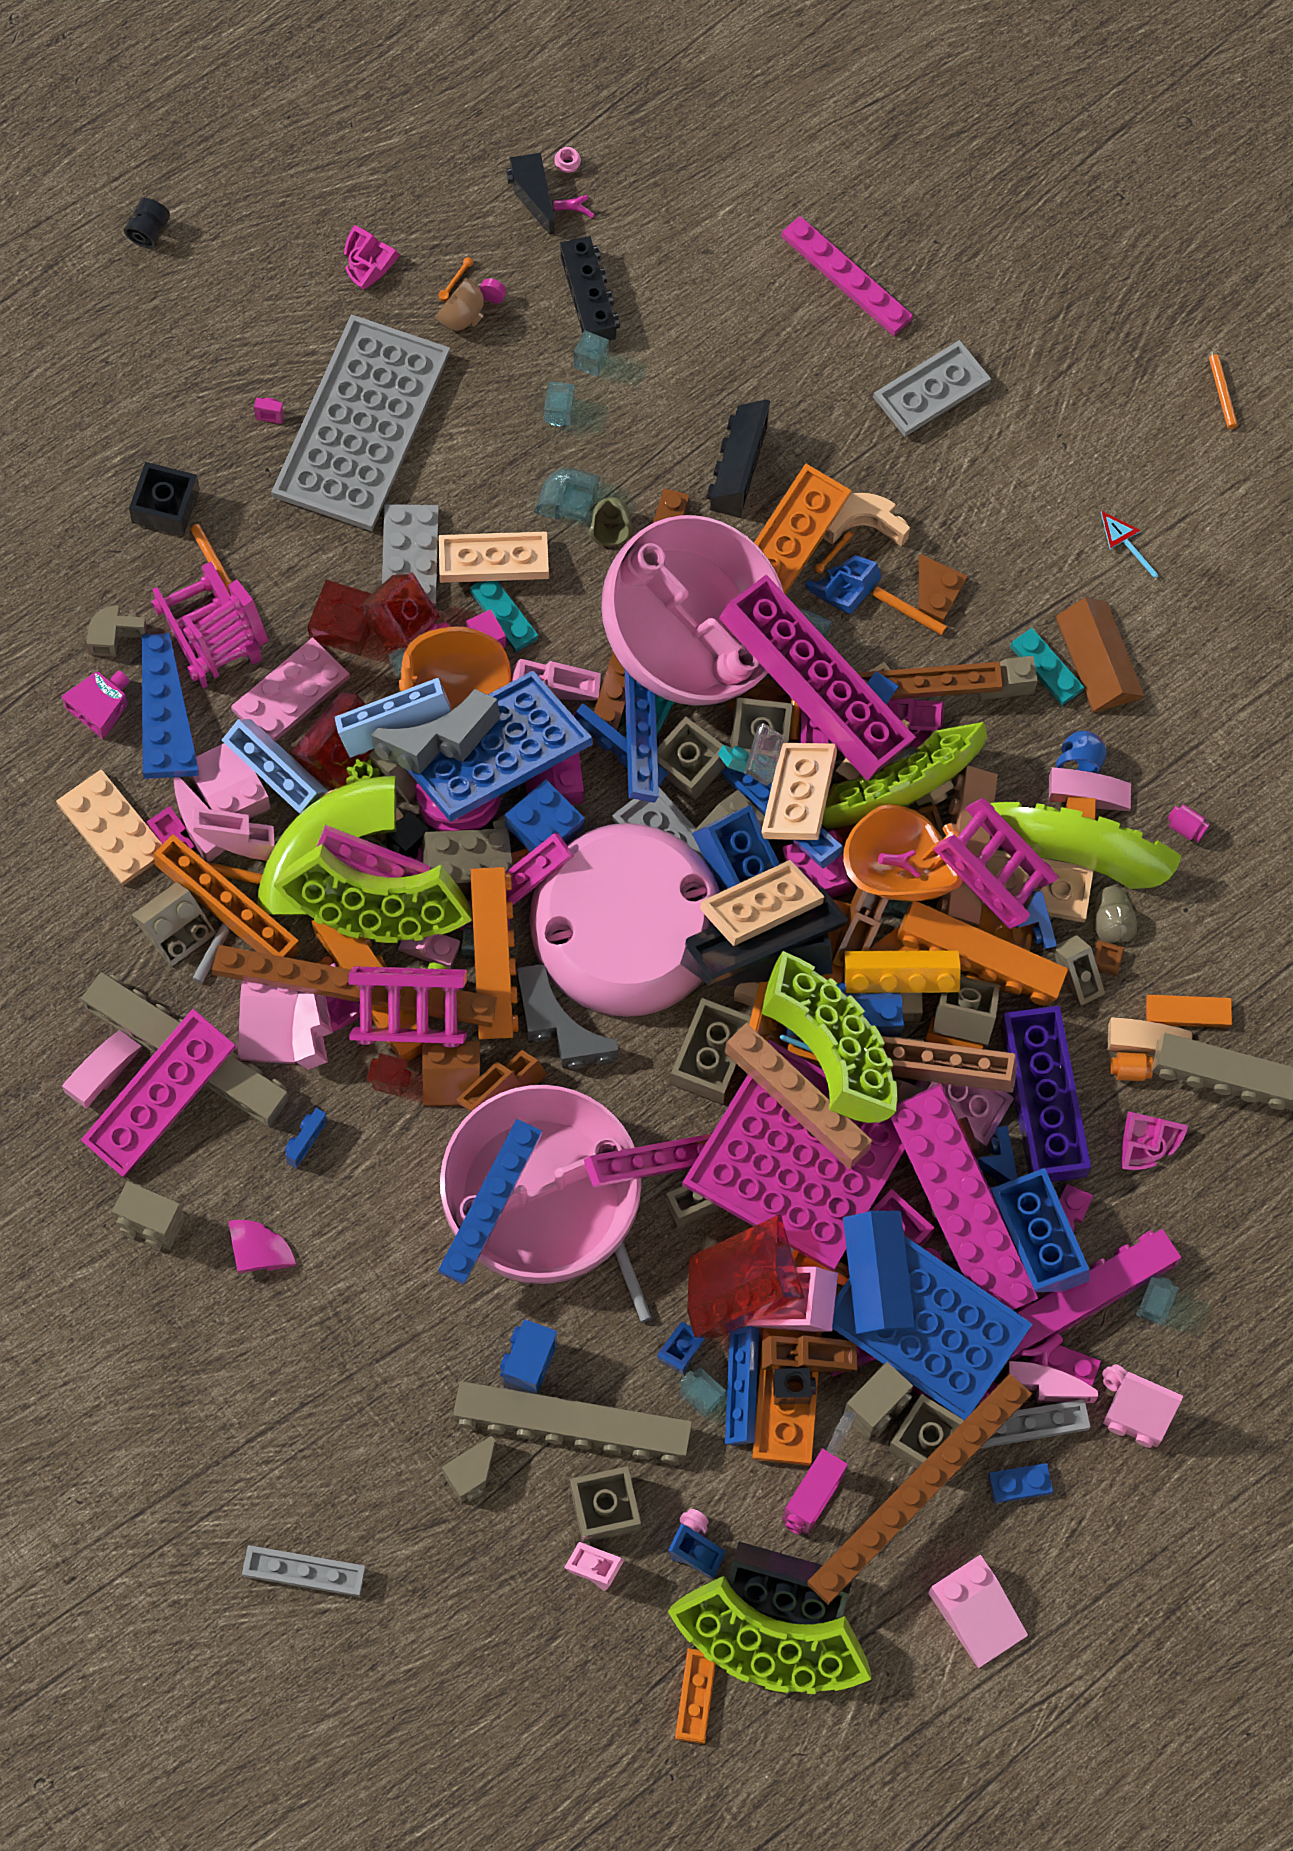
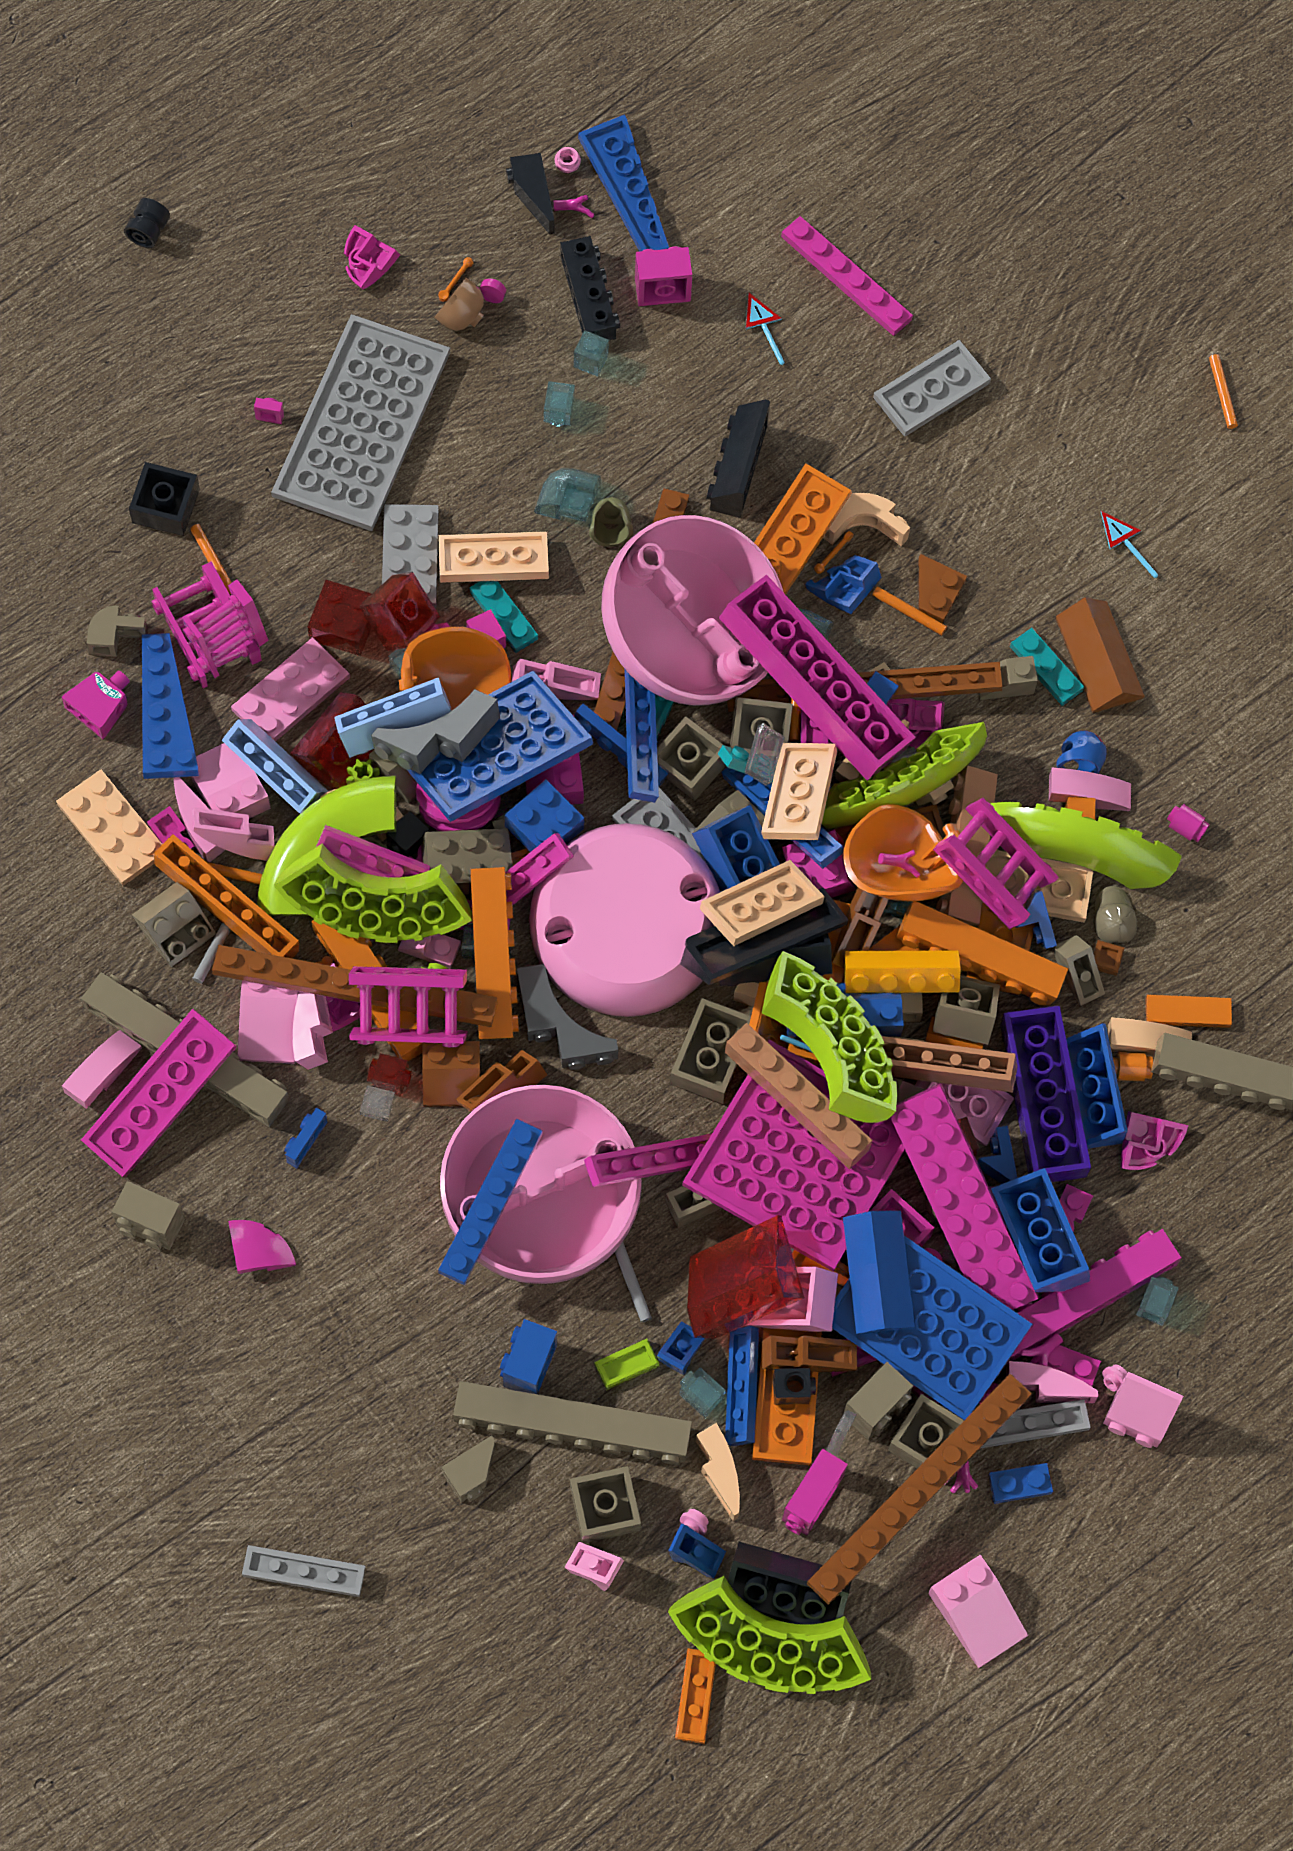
(377, 1103): none -> clear plate
(620, 170): none -> blue wing
(626, 1364): none -> lime tile
(663, 276): none -> dark pink brick
(720, 1469): none -> light nougat slope
(760, 315): none -> piece
(964, 1478): none -> dark pink bar
(1097, 1087): none -> blue slope

